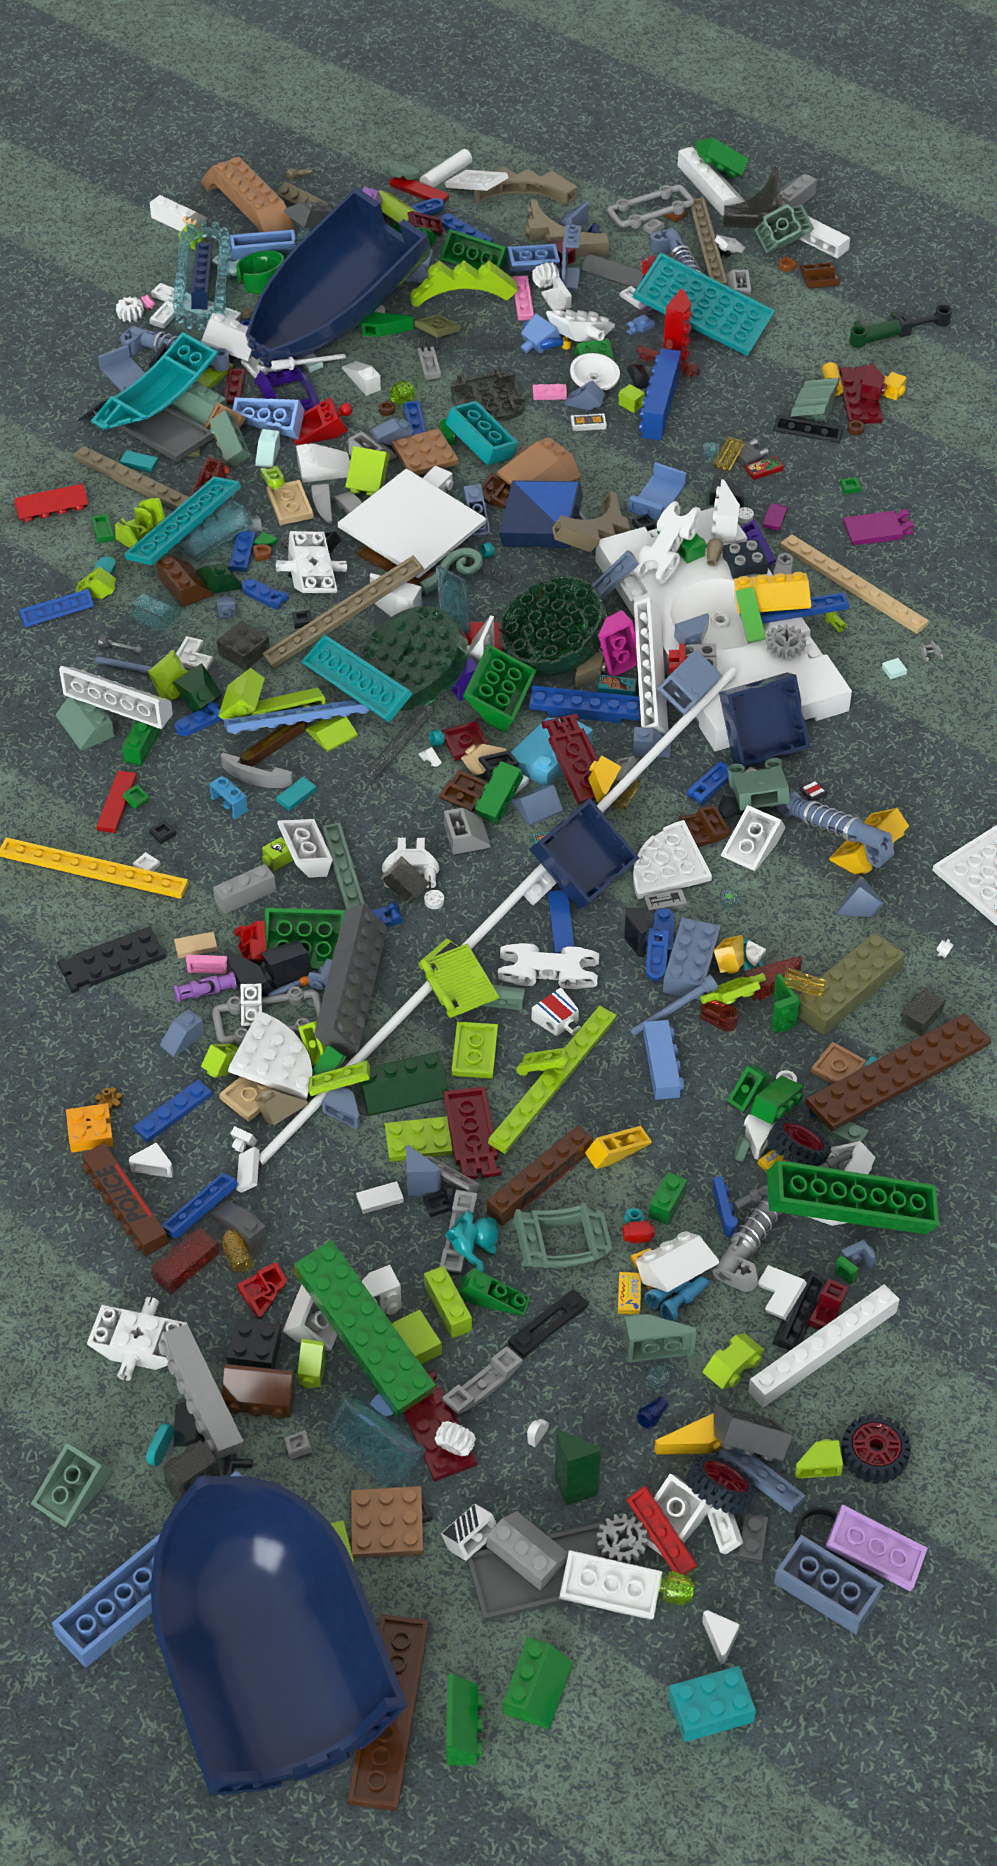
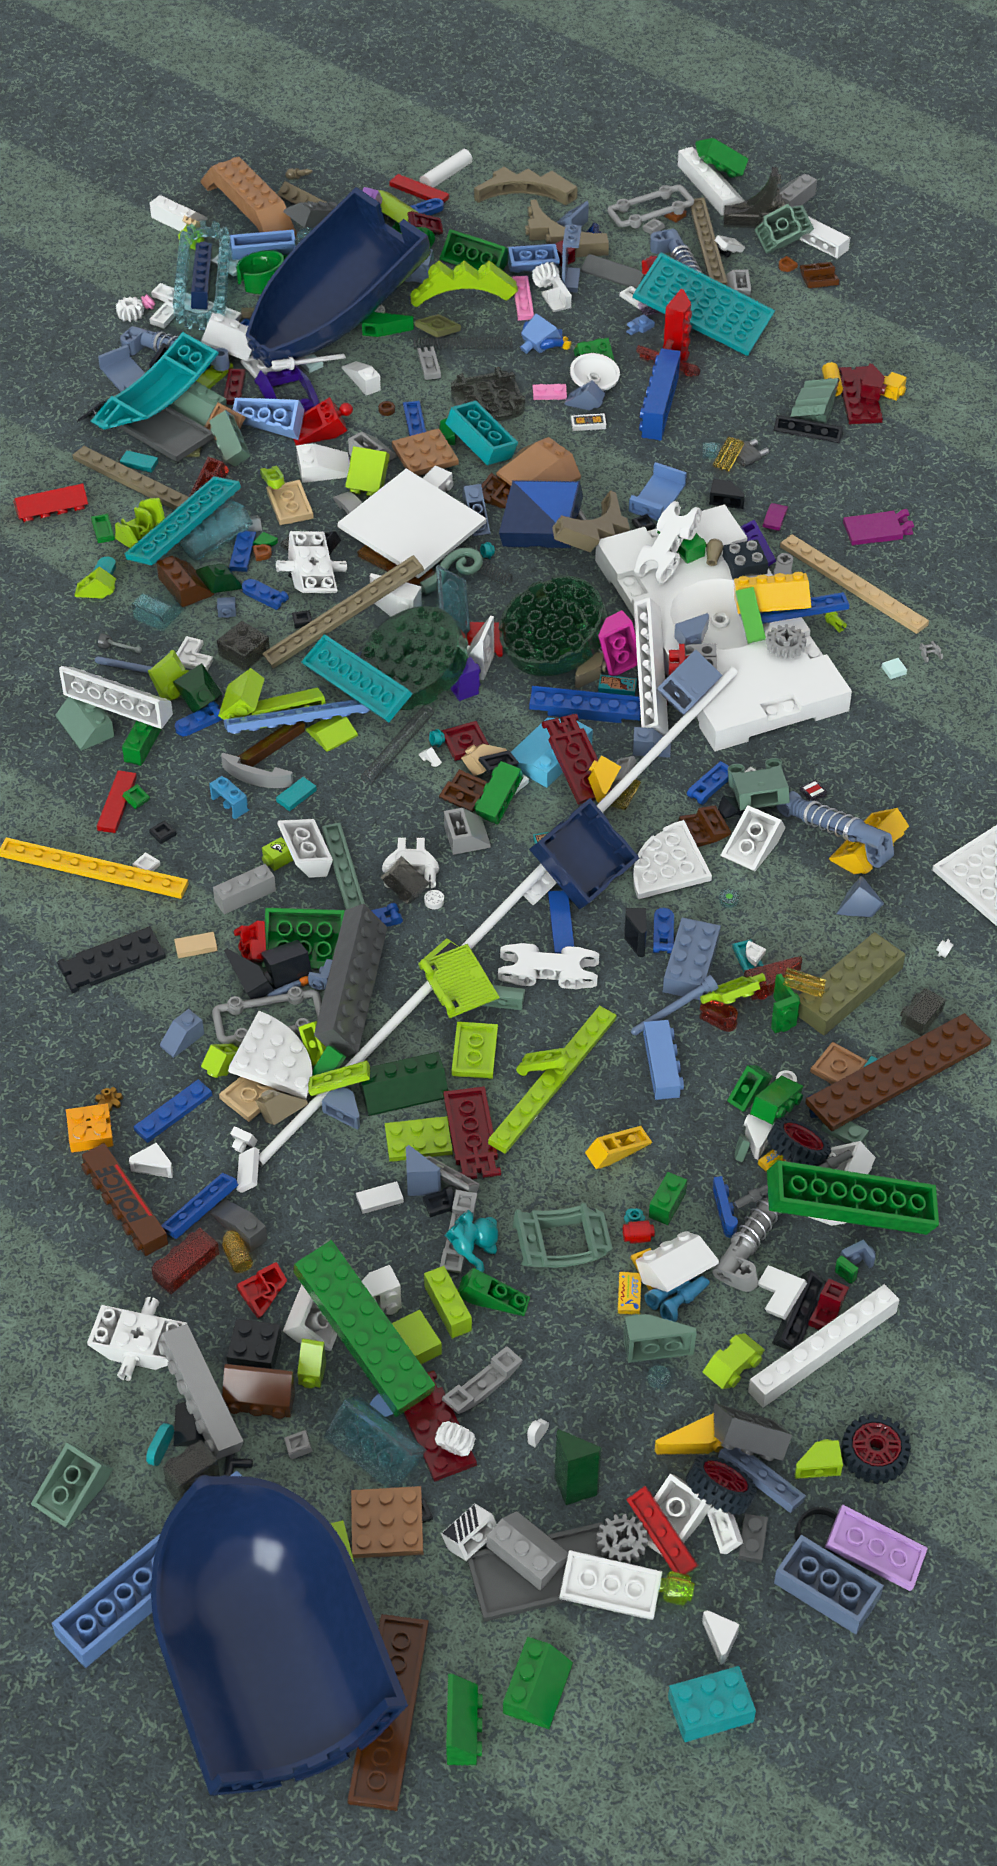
(56, 608): blue plate -> none
(196, 989): medium lavender piece -> none
(207, 964): bright pink tile -> none
(250, 1003): white slope -> none
(267, 448): light aqua slope -> none
(322, 501): light grey piece -> none
(391, 430): sand blue slope -> none
(402, 392): clear neon green head -> none
(405, 170): sand green tile -> none
(451, 222): blue plate -> none
(476, 180): white tile -> none
(498, 687): green slope -> none
(525, 1342): black container -> none
(538, 804): sand blue slope -> none
(539, 1175): reddish brown brick -> none
(557, 1013): white torso -> none
(580, 325): white slope -> none
(615, 574): sand blue plate -> none
(631, 398): lime brick -> none
(638, 375): black slope -> none
(651, 1413): clear blue cone -> none
(657, 954): blue plate -> none
(670, 899): light grey tile -> none
(725, 514): white slope -> none
(730, 954): yellow slope -> none
(745, 515): white tile -> none
(764, 467): tile -> none
(764, 719): dark blue tile -> none
(850, 485): green tile -> none
(855, 427): reddish brown tile -> none
(900, 325): piece -> none

